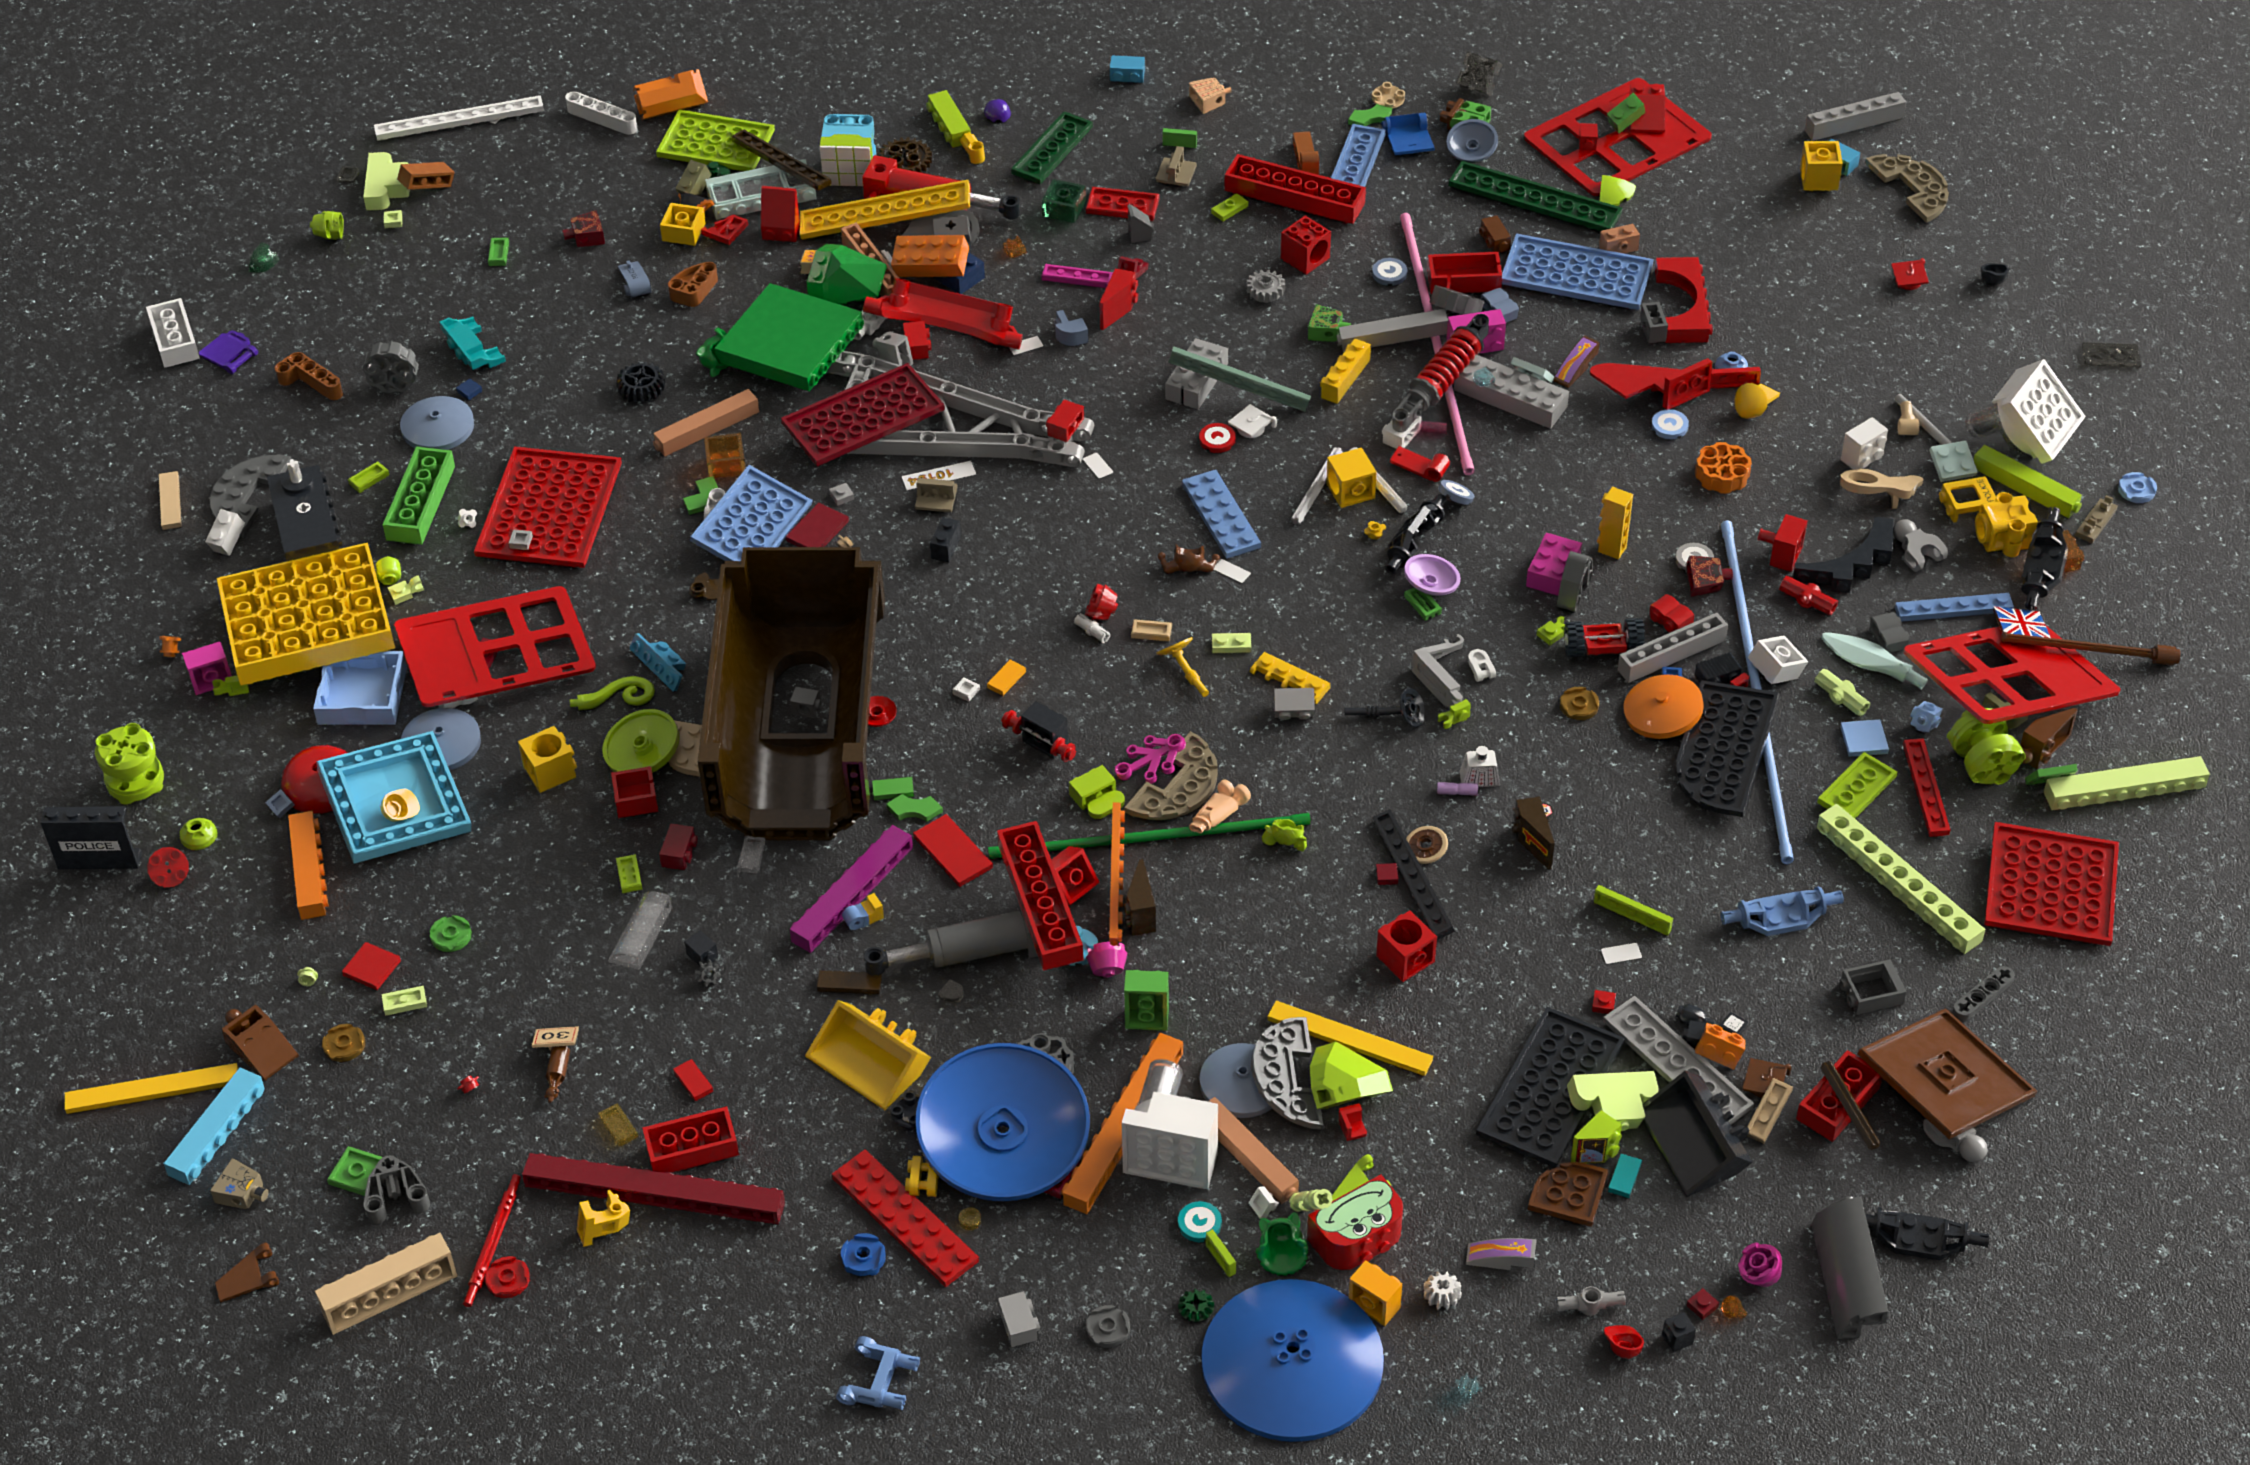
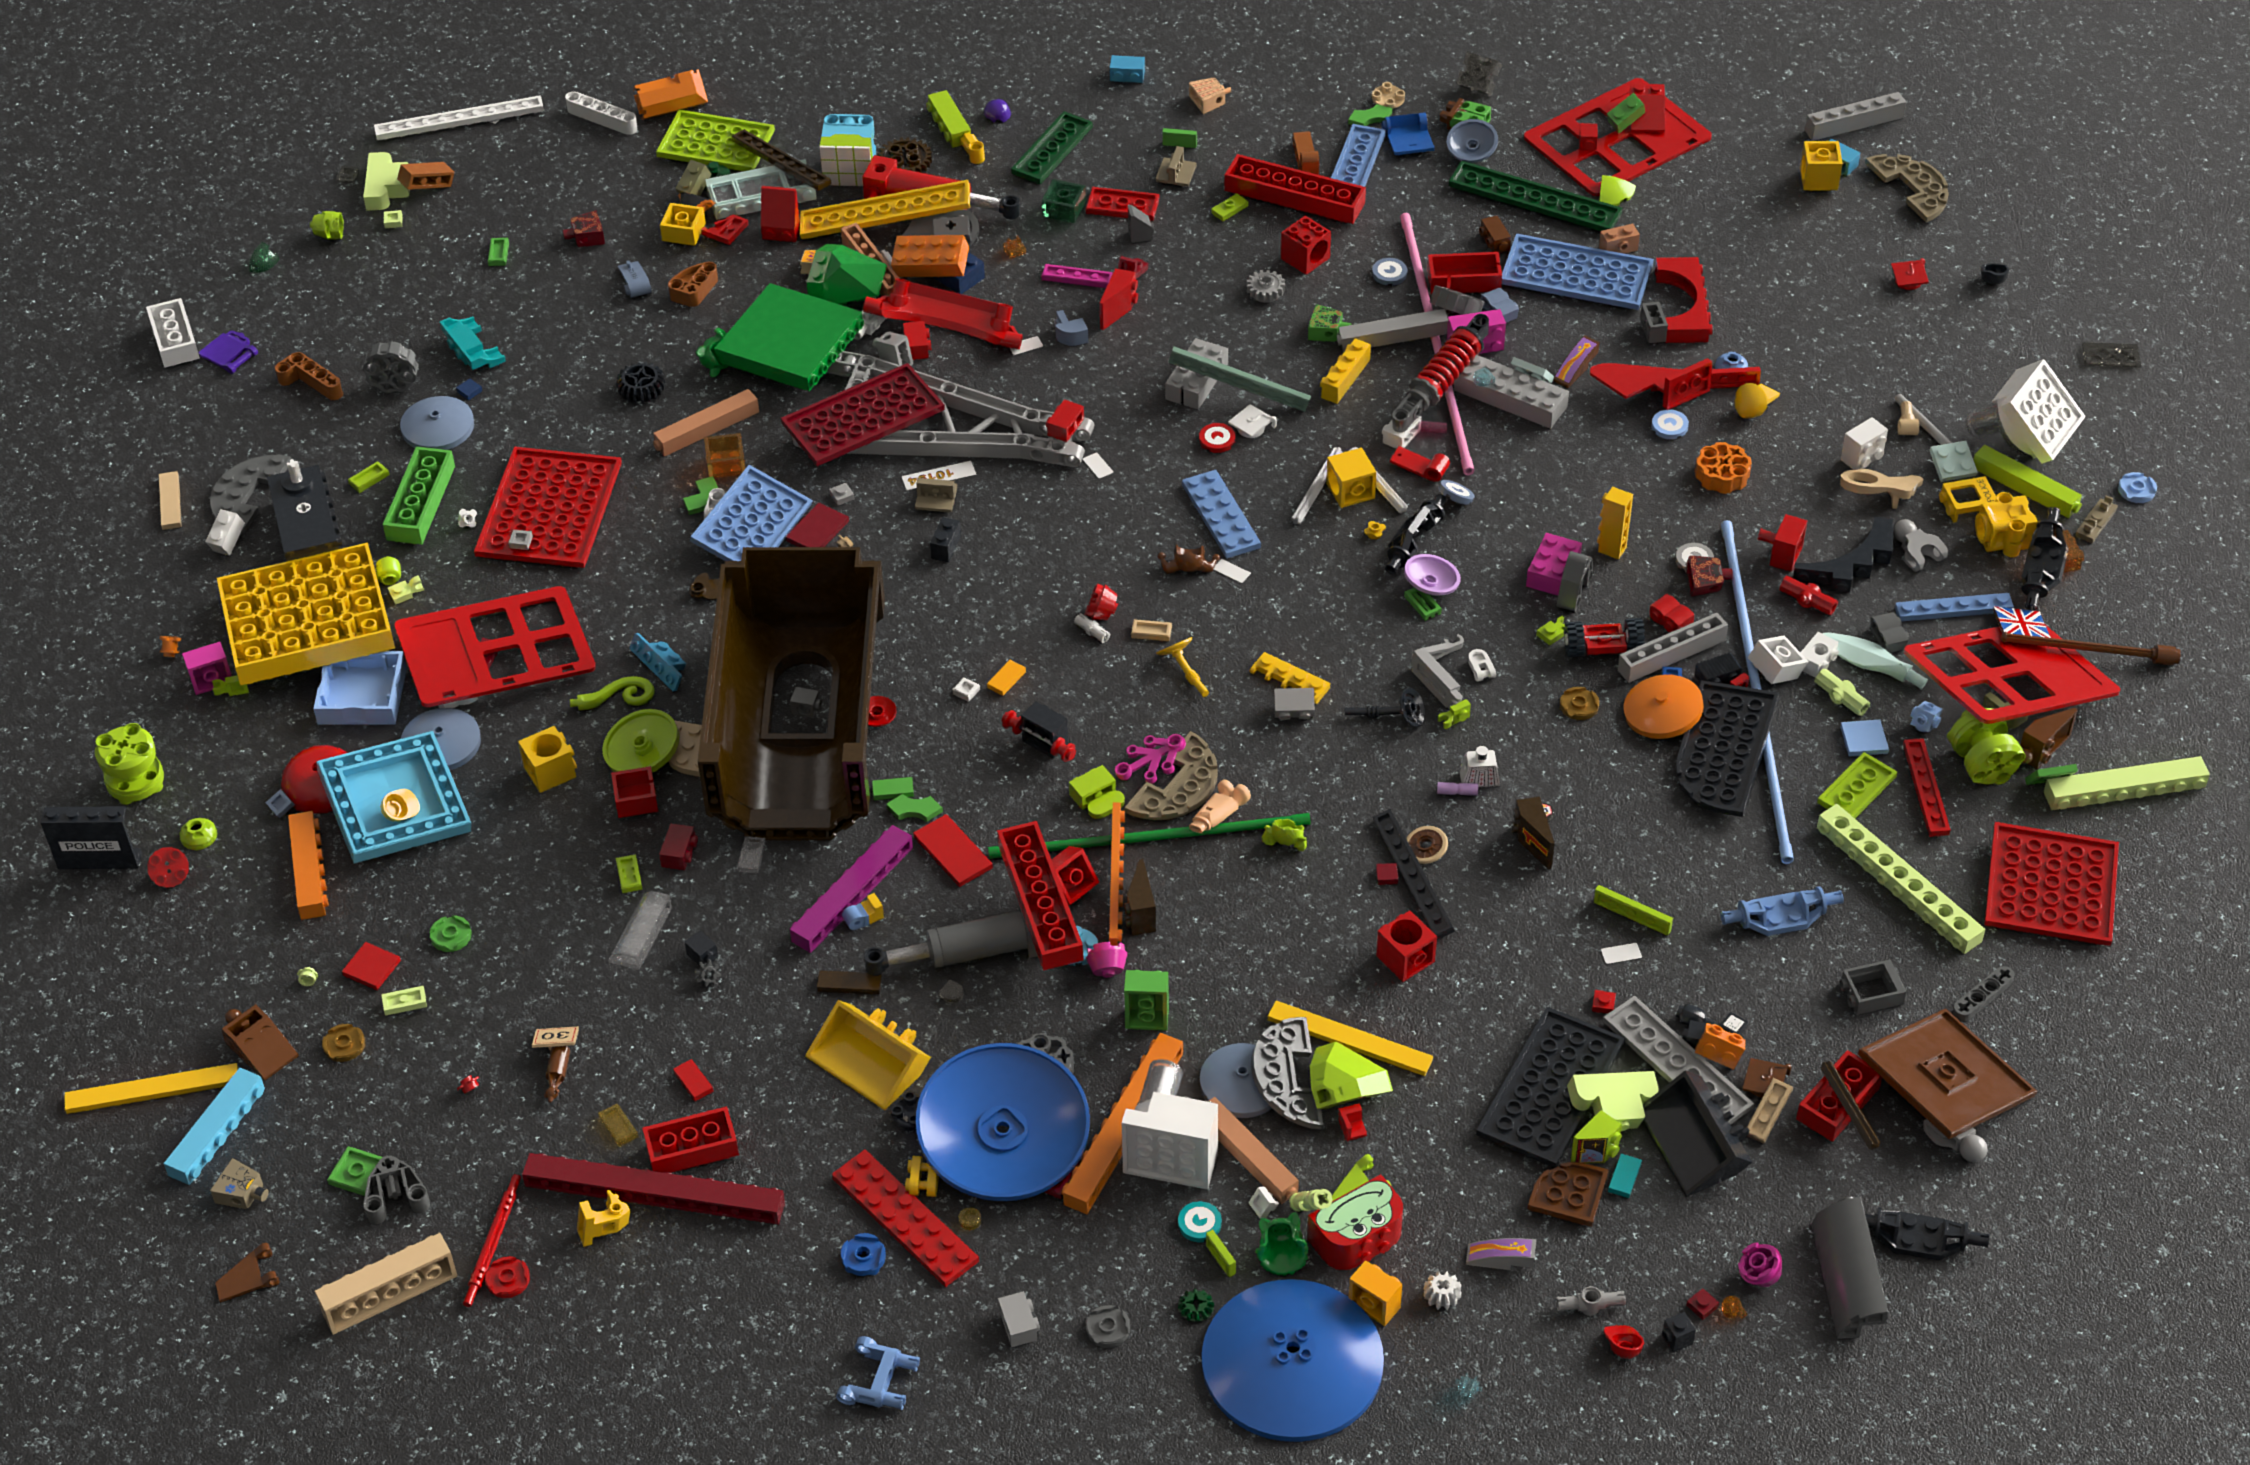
(1231, 643): yellowish green plate -> none
(1819, 653): none -> white brick

